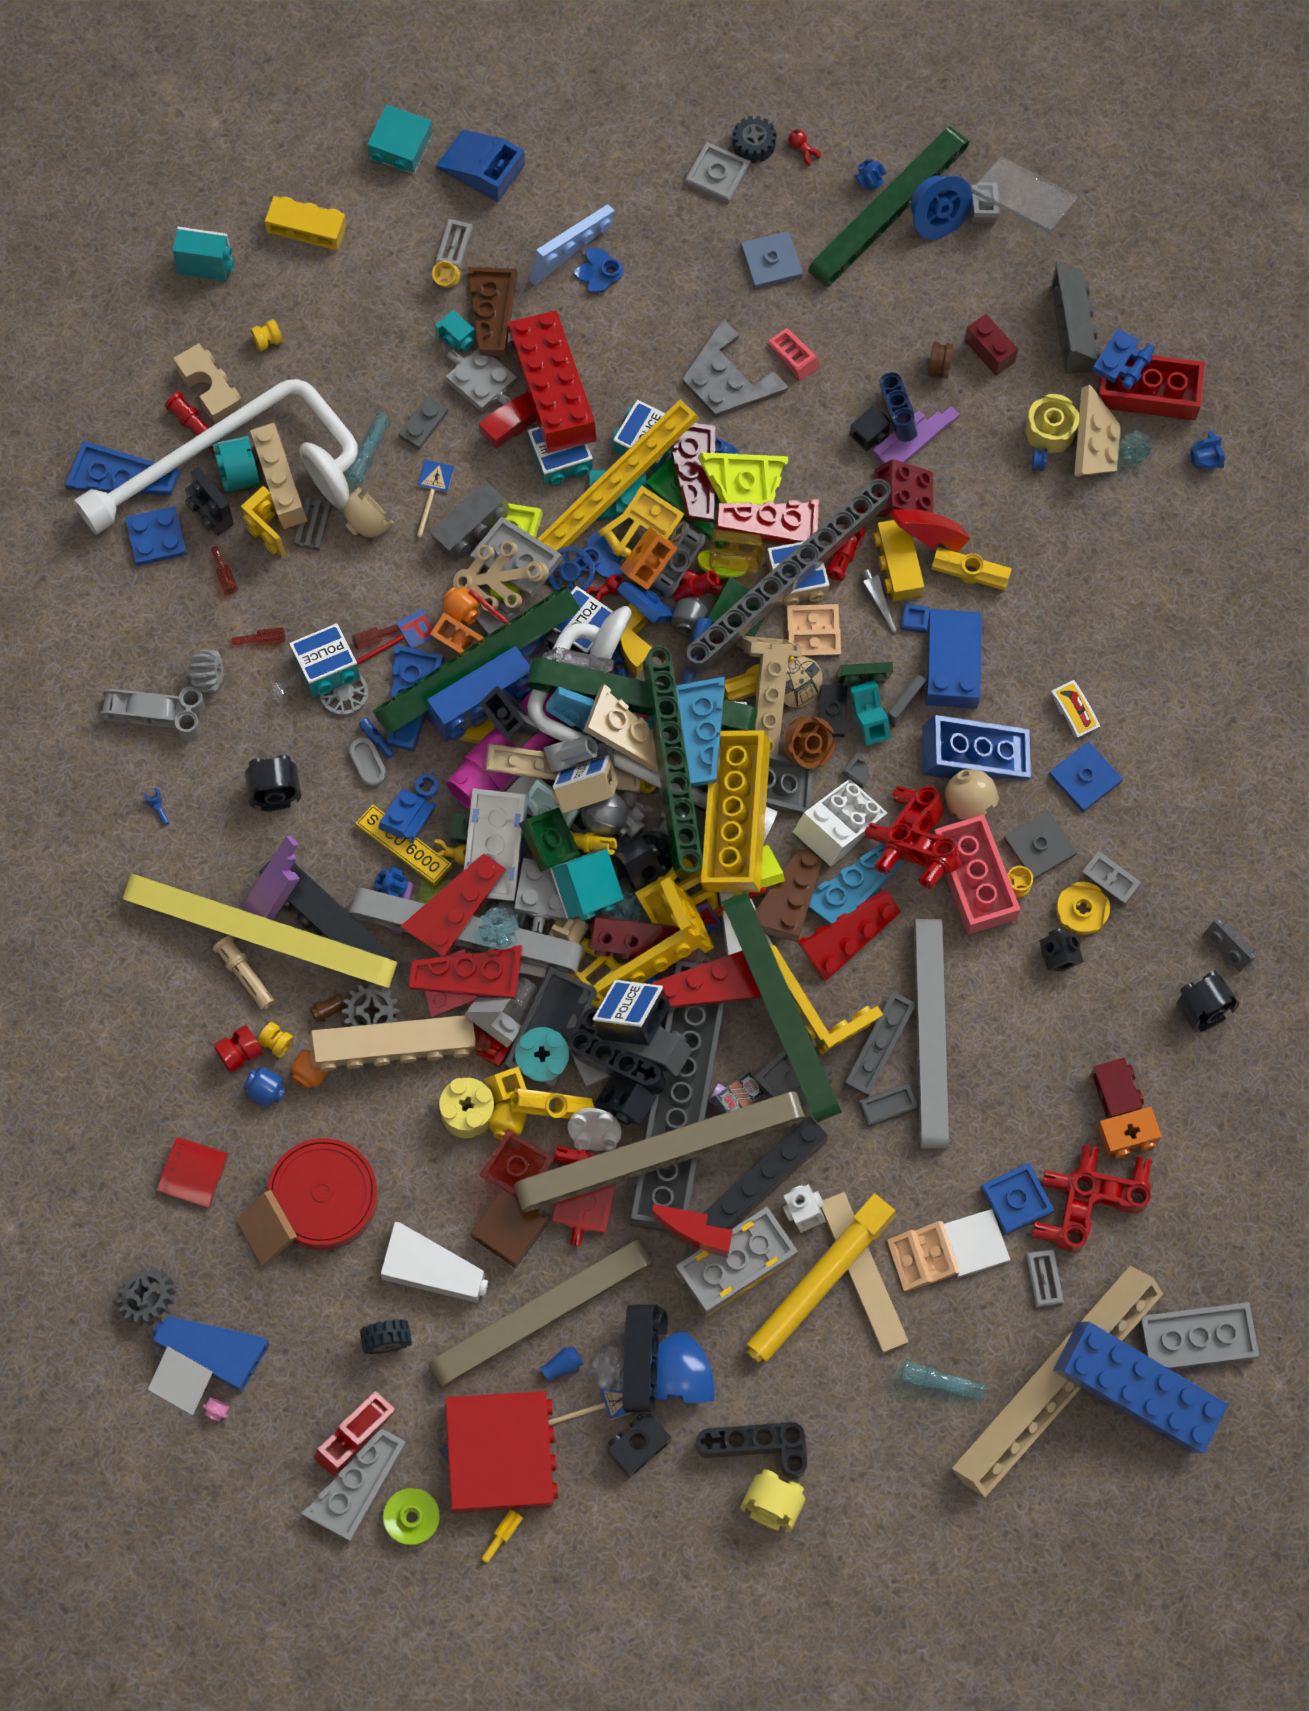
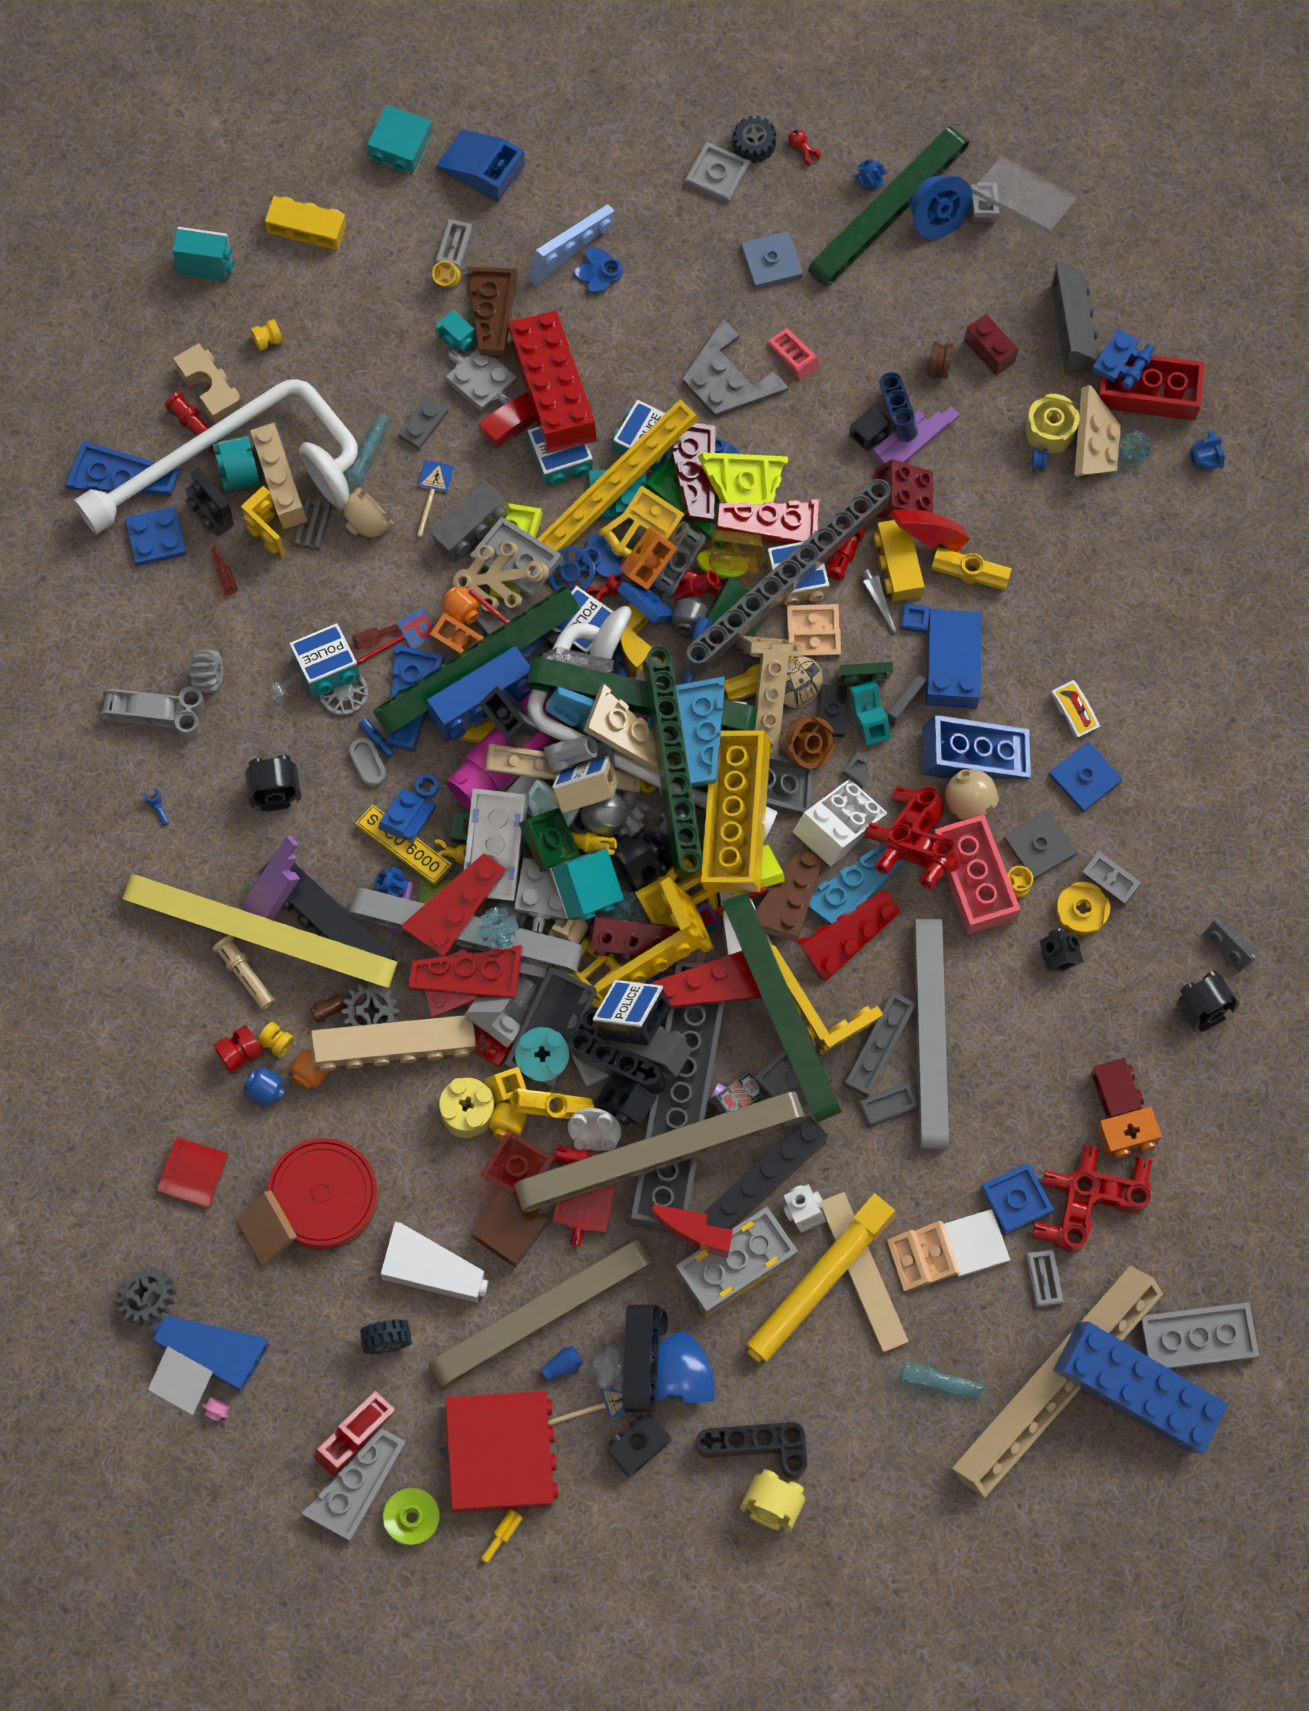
(263, 637): clear red axle -> none

